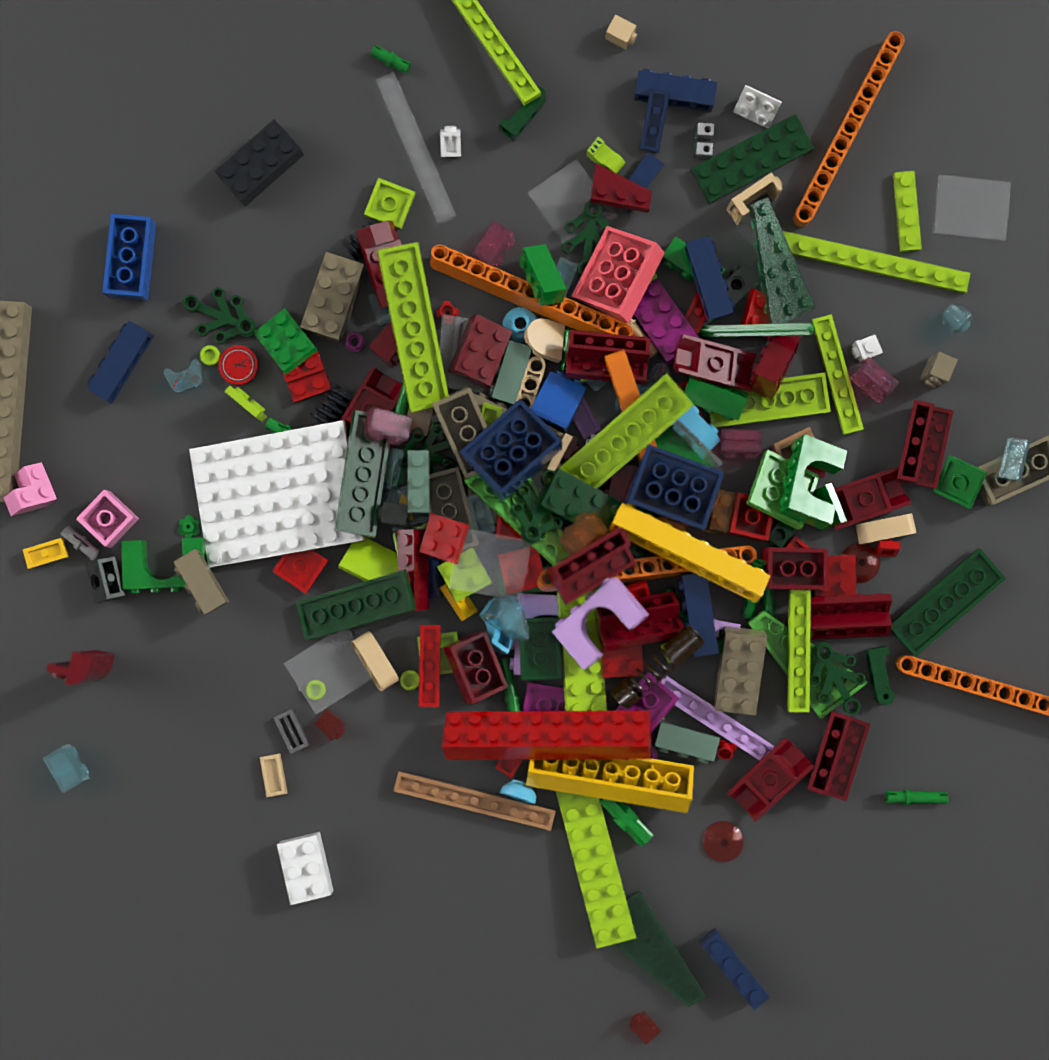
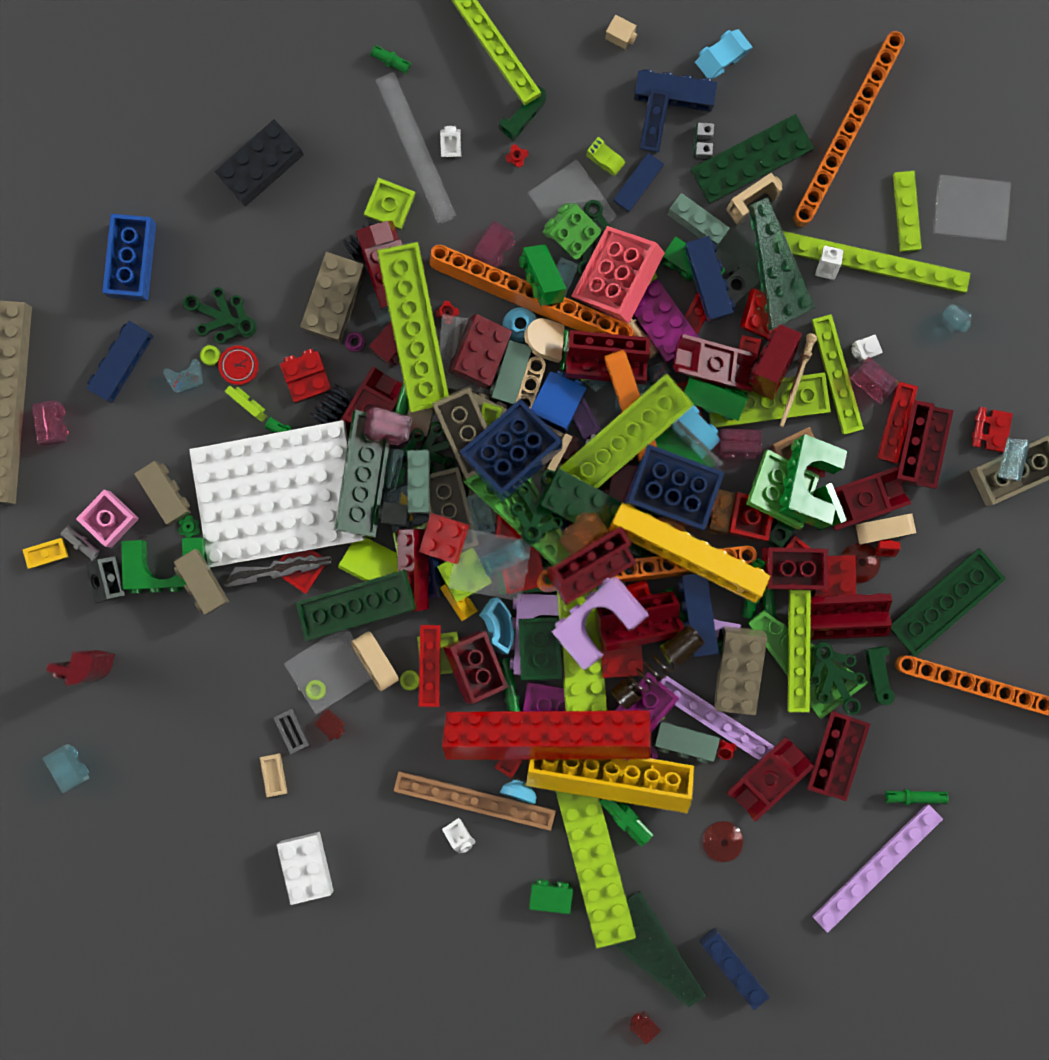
(33, 490): bright pink brick -> none
(49, 422): none -> clear pink brick
(163, 492): none -> dark tan brick
(246, 575): none -> flat silver sword
(285, 341): green plate -> none
(458, 836): none -> white bracket
(504, 558): none -> clear light blue slope
(508, 617): clear light blue slope -> none
(518, 162): none -> red plate
(551, 896): none -> green brick
(572, 230): none -> bright green bracket
(618, 191): dark red wing -> none
(697, 219): none -> sand green brick
(729, 49): none -> medium azure brick
(747, 330): axle -> none
(749, 344): none -> red plate
(757, 106): white hinge -> none
(804, 358): none -> tan sword
(829, 263): none -> white bracket
(877, 867): none -> lavender plate
(897, 422): none -> red plate
(938, 370): dark tan brick -> none
(960, 481): green tile -> none
(998, 429): none -> red plate

